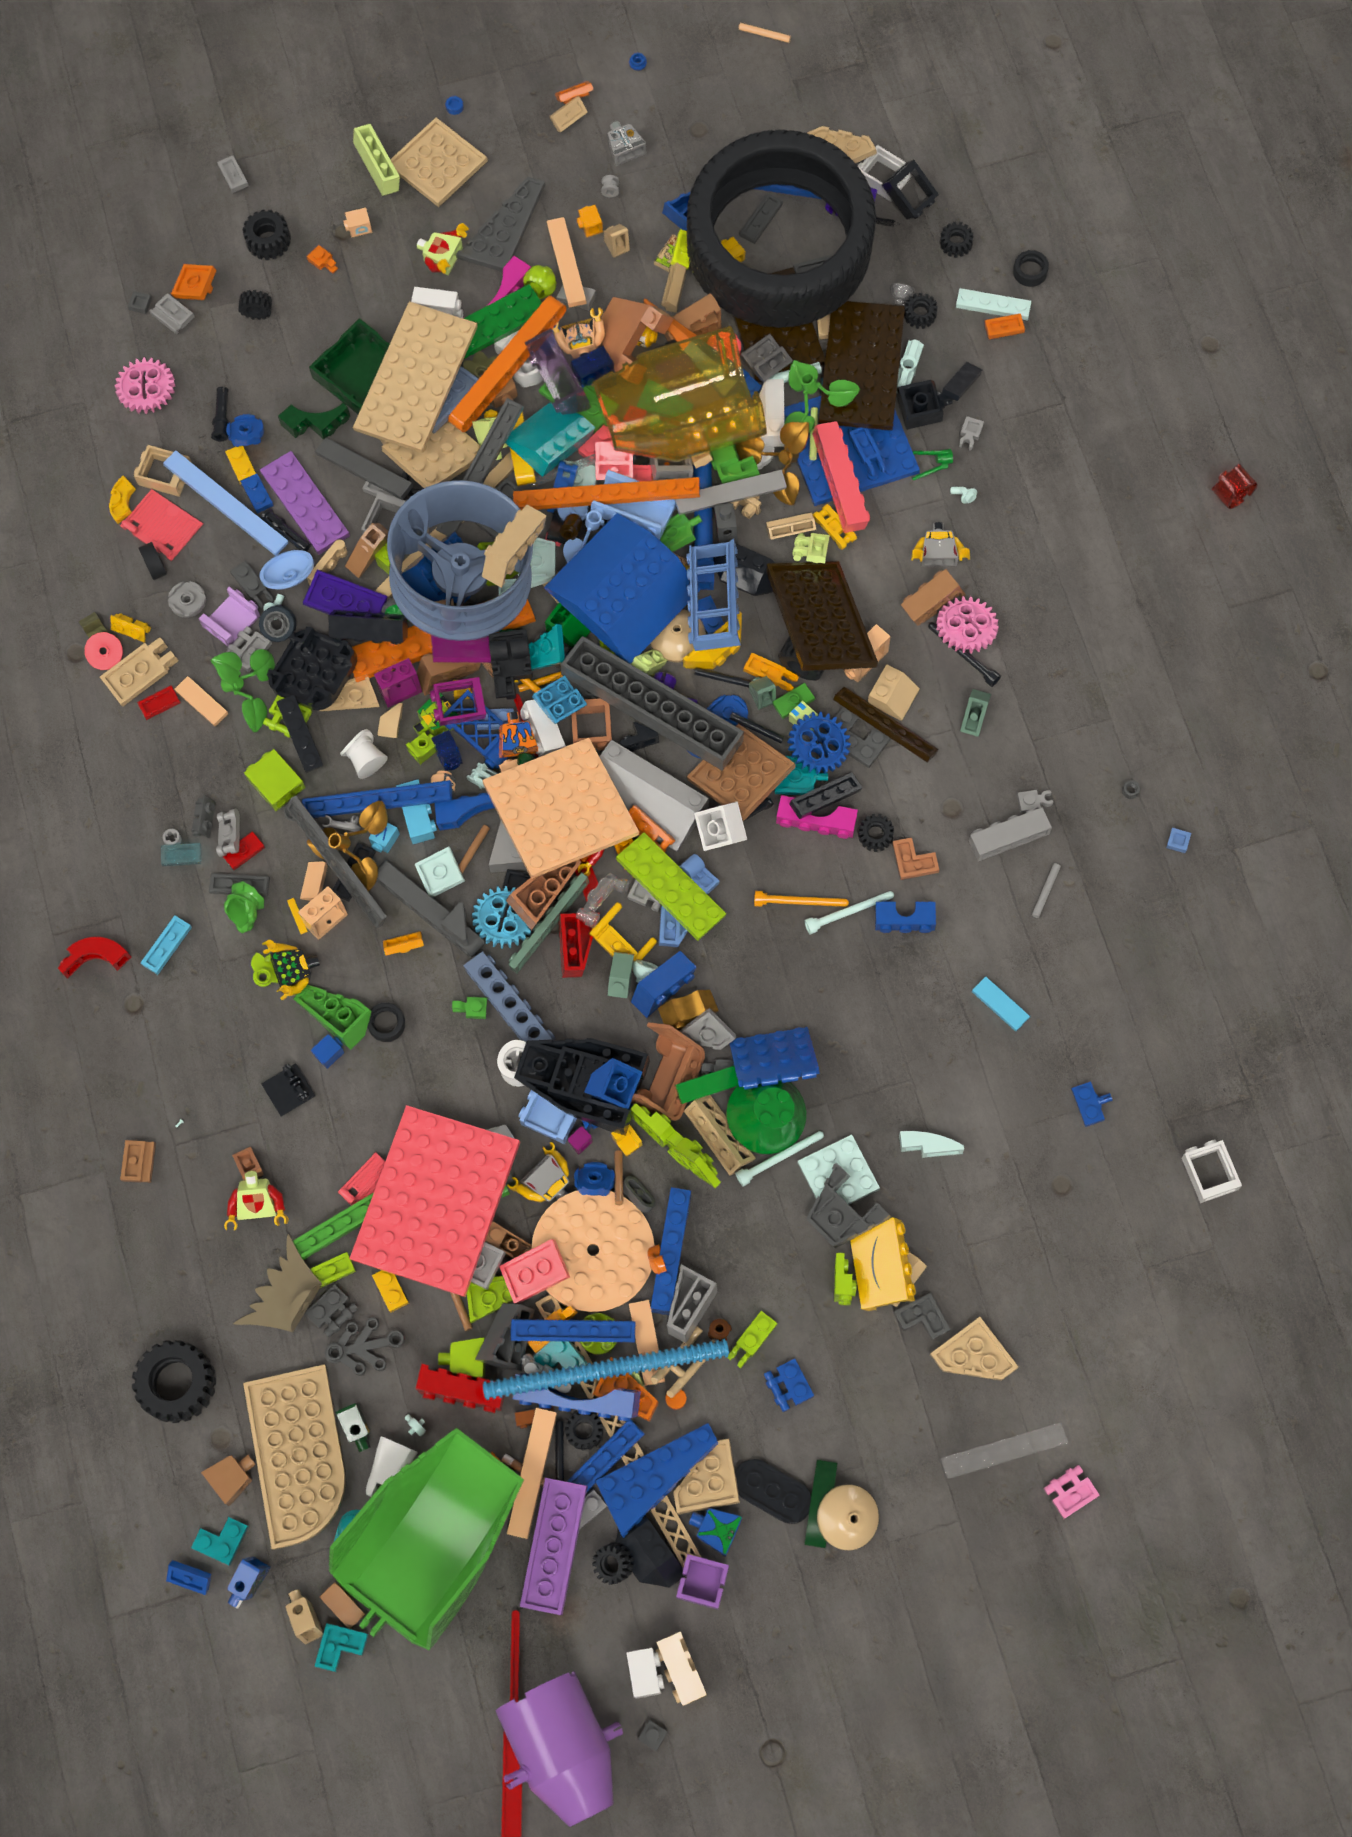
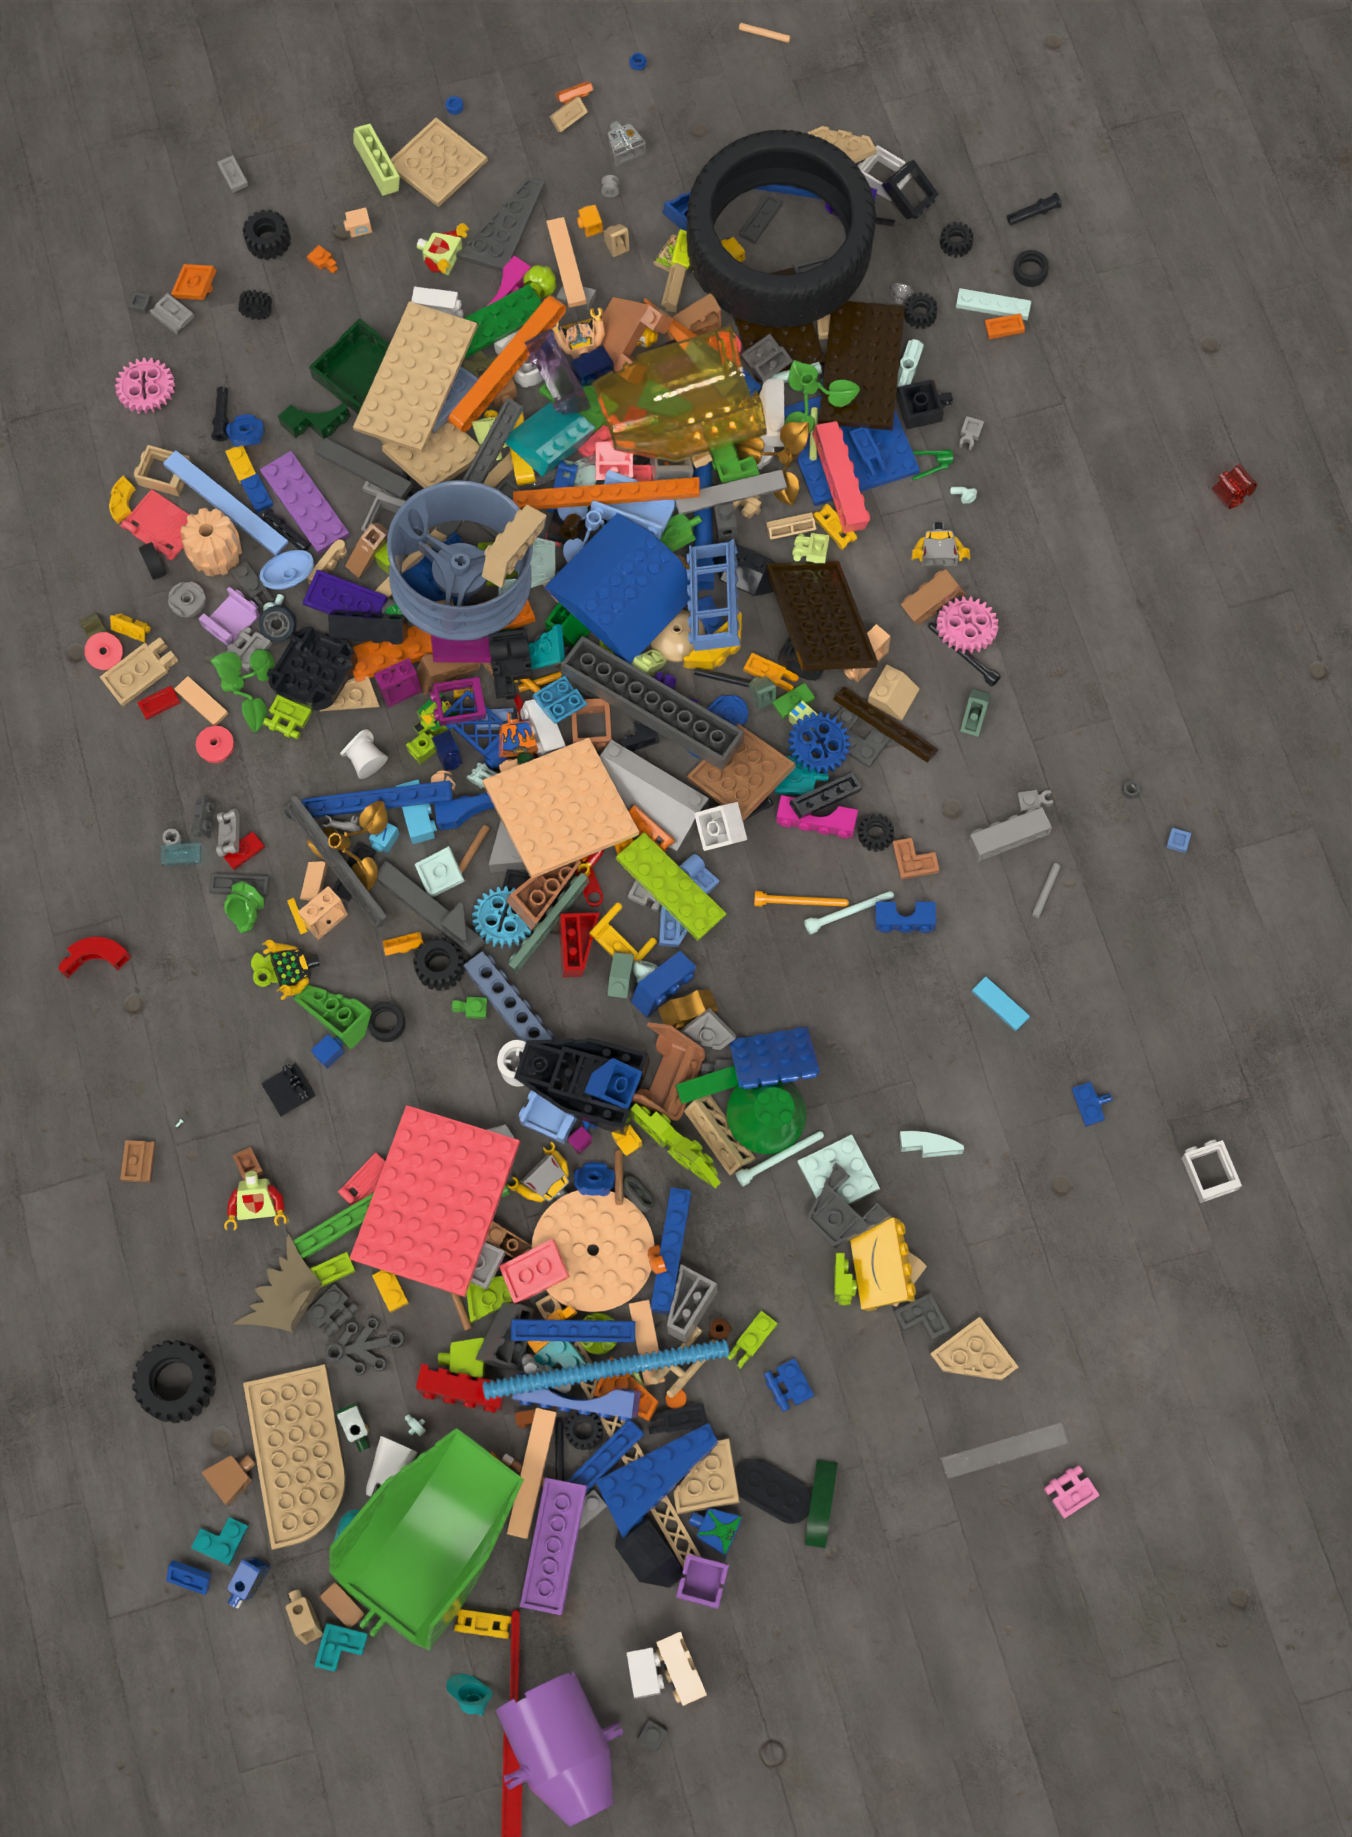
(166, 945): medium azure plate -> none
(211, 542): none -> light nougat wheel
(218, 752): none -> coral plate
(274, 779): lime brick -> none
(299, 734): black plate -> none
(390, 722): tan slope -> none
(431, 950): none -> black tyre
(469, 1693): none -> teal piece
(482, 1624): none -> yellow plate
(599, 895): clear plate -> none
(604, 1570): black tyre -> none
(680, 1419): none -> black hinge
(756, 727): black bar -> none
(835, 1516): tan dish -> none
(961, 381): black tile -> none
(1042, 206): none -> black pin

